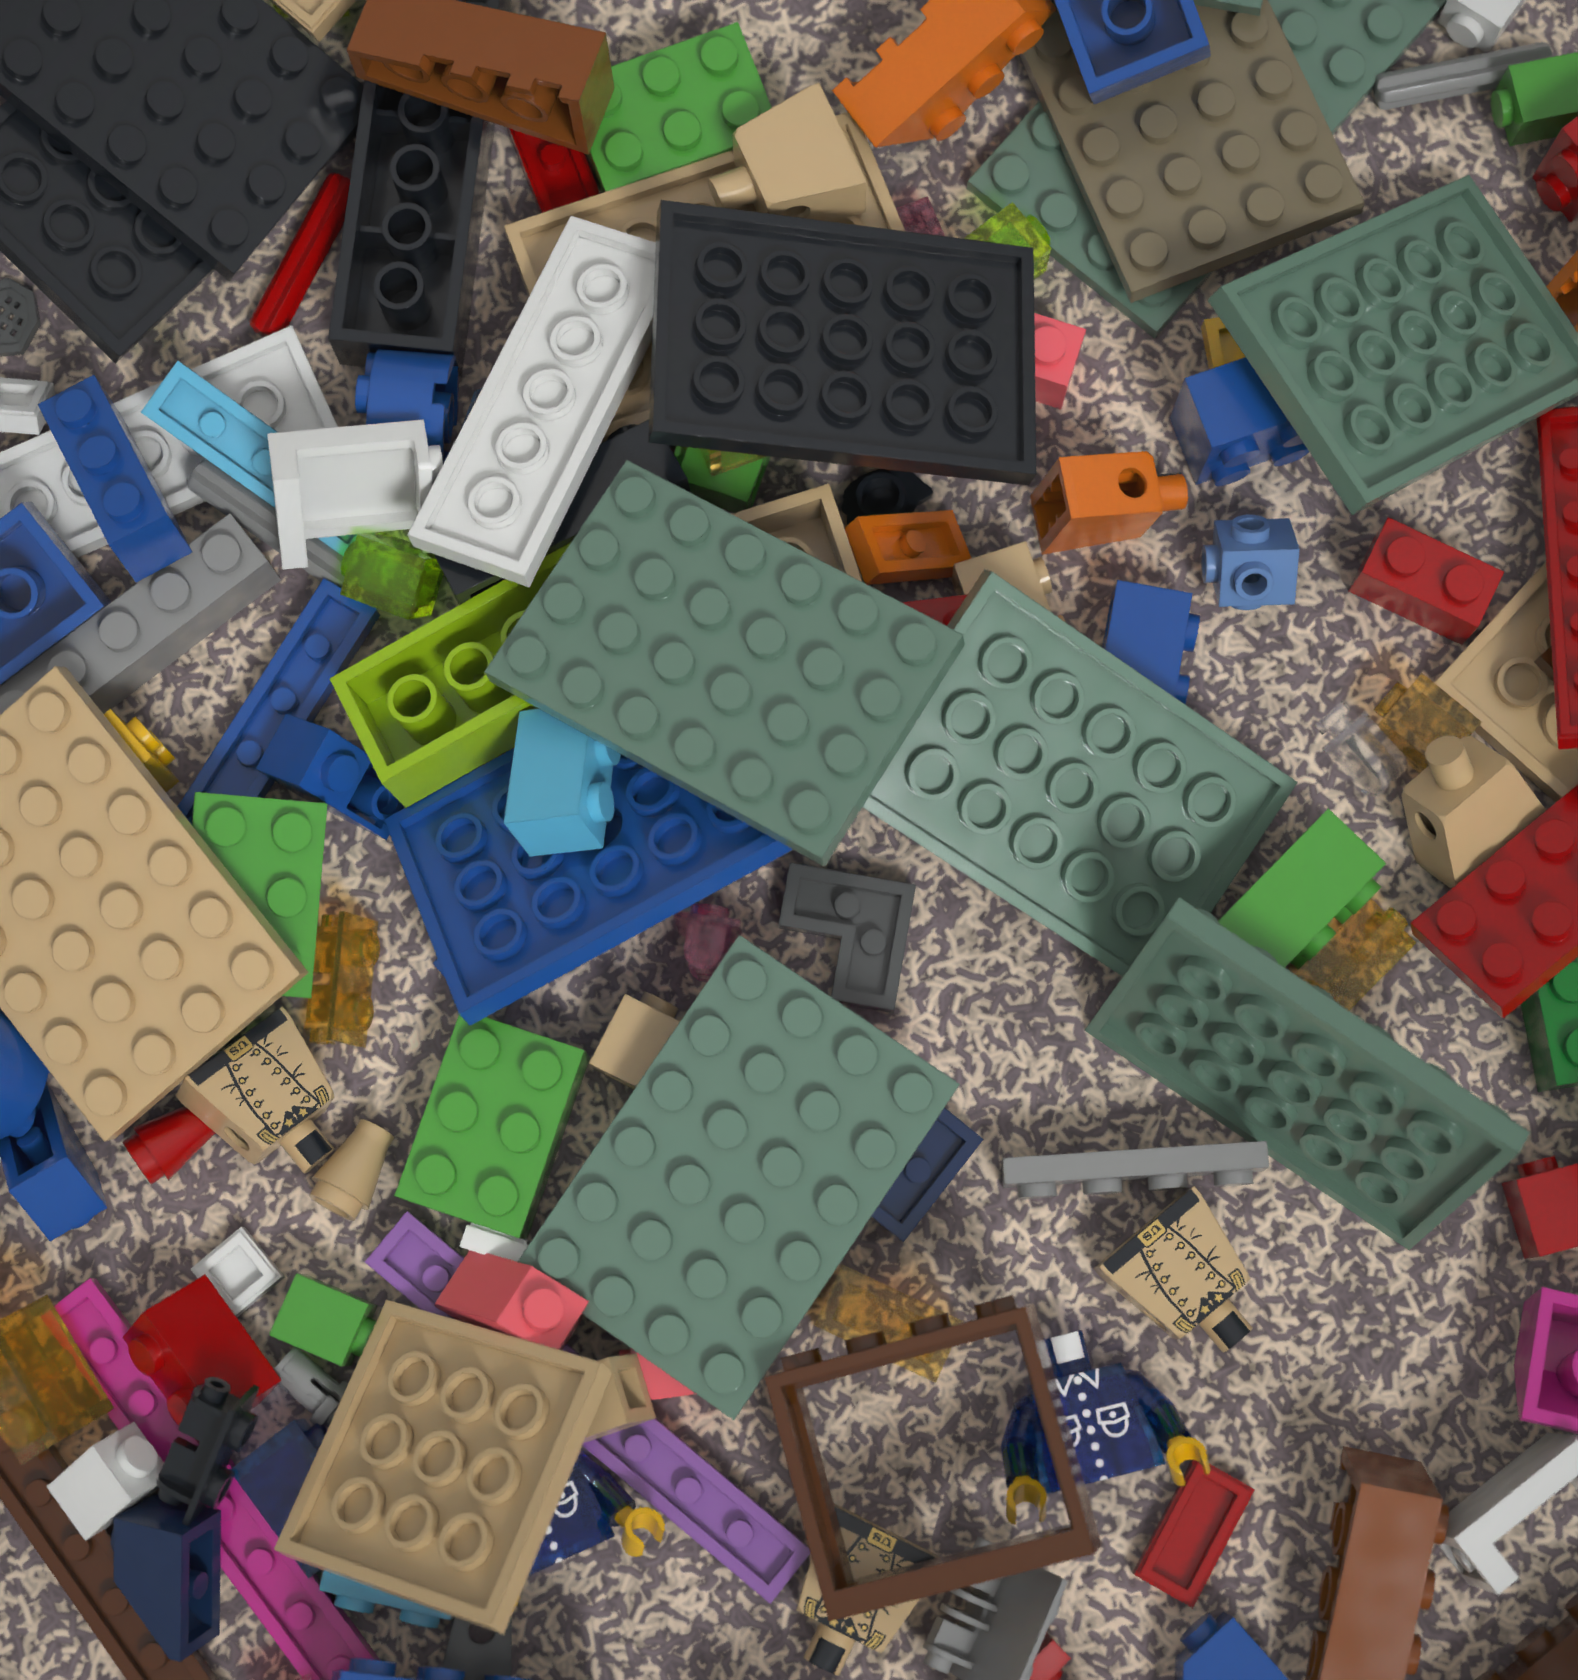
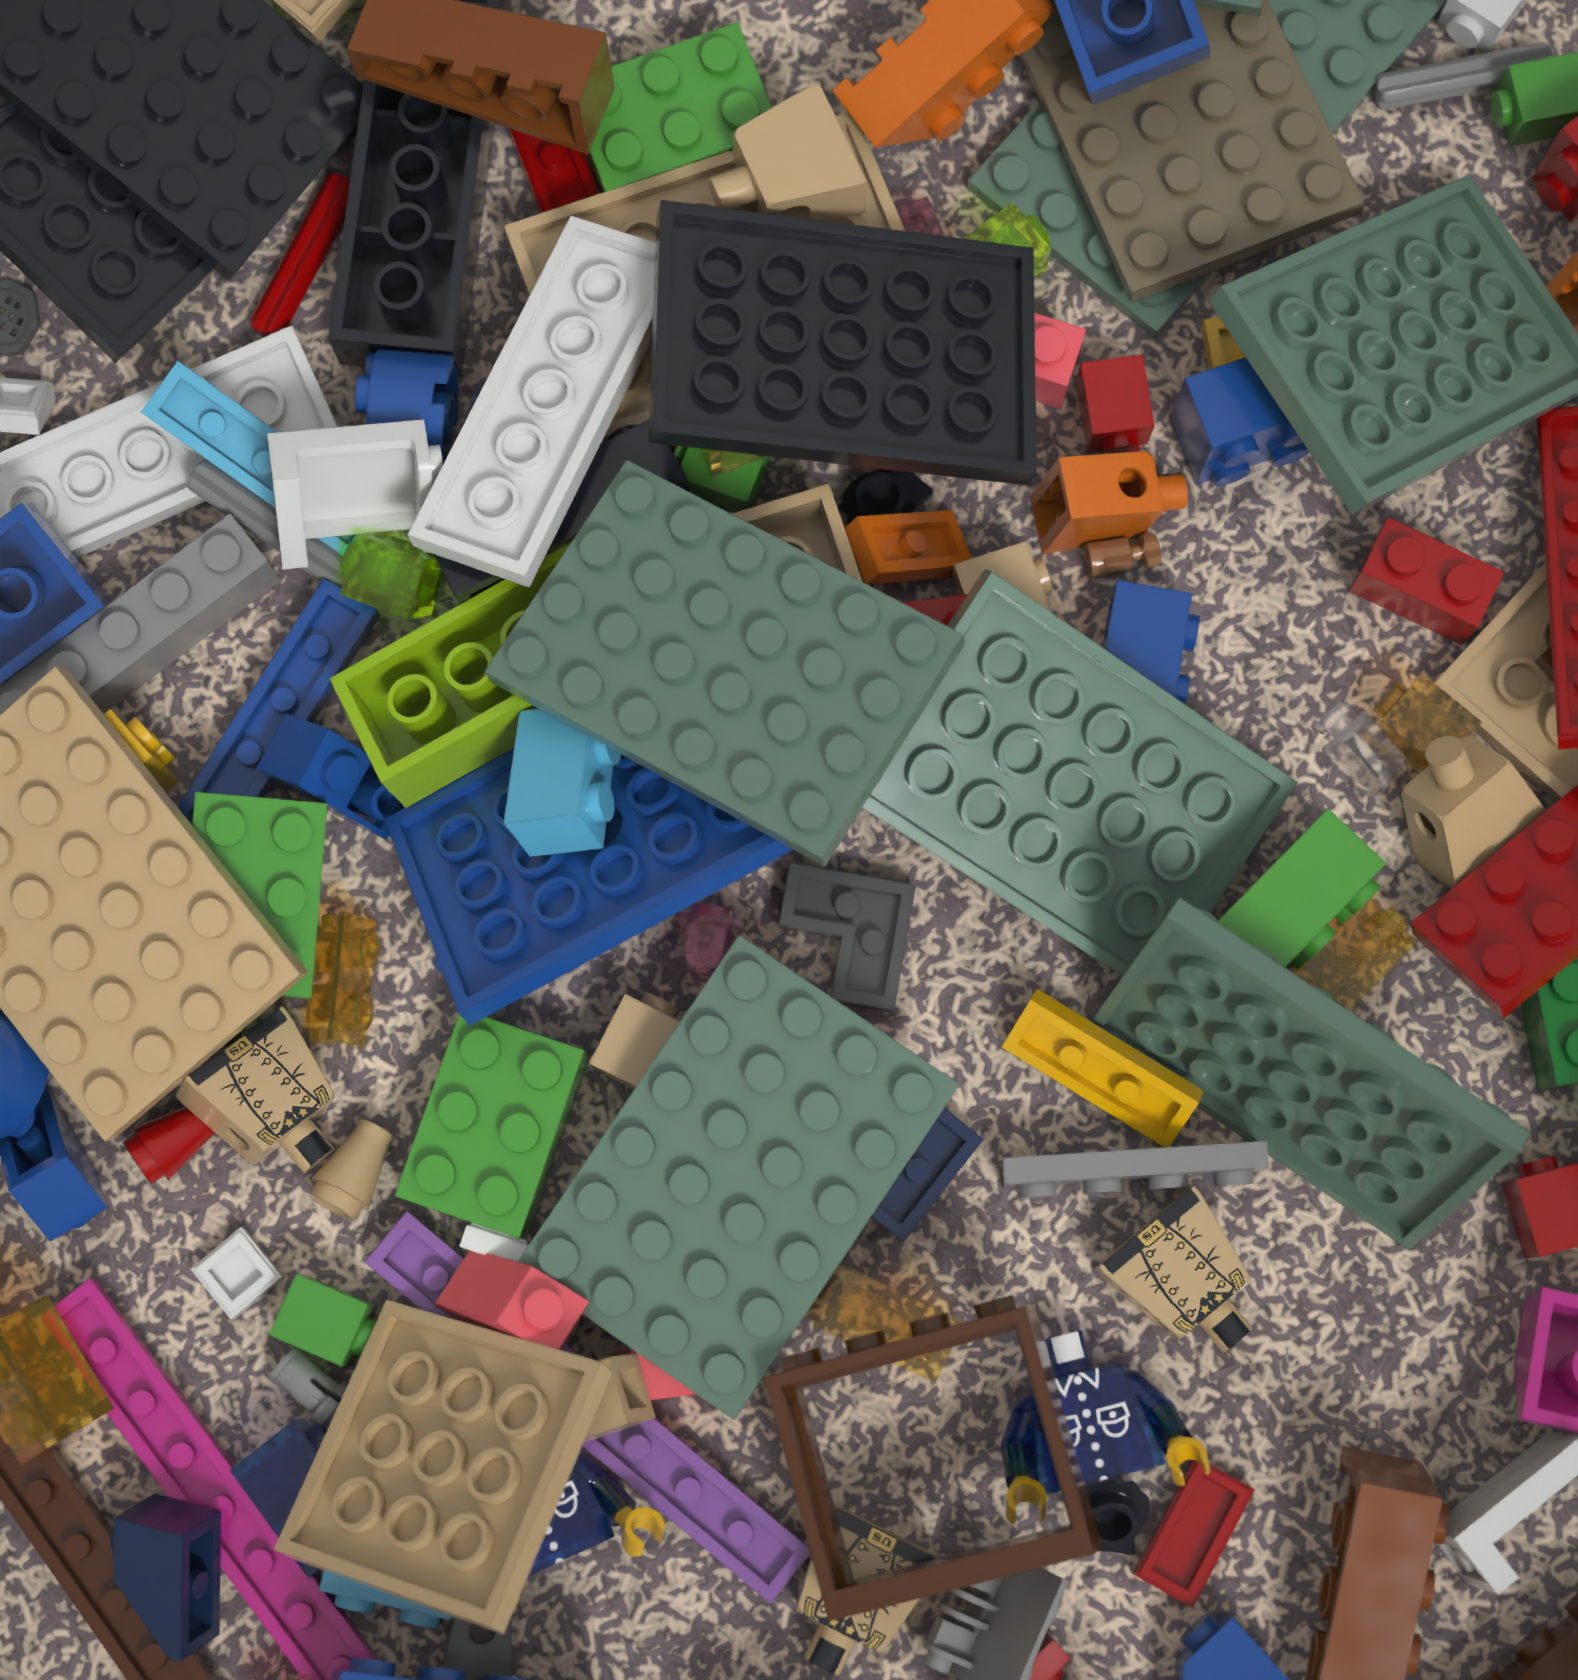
(107, 1480): white brick -> none
(114, 478): blue brick -> none
(193, 1339): red brick -> none
(200, 1472): black hinge -> none
(1103, 1069): none -> yellow plate
(1115, 404): none -> red brick
(1118, 556): none -> medium nougat piece
(1119, 1513): none -> black animal
(1252, 562): medium blue brick -> none

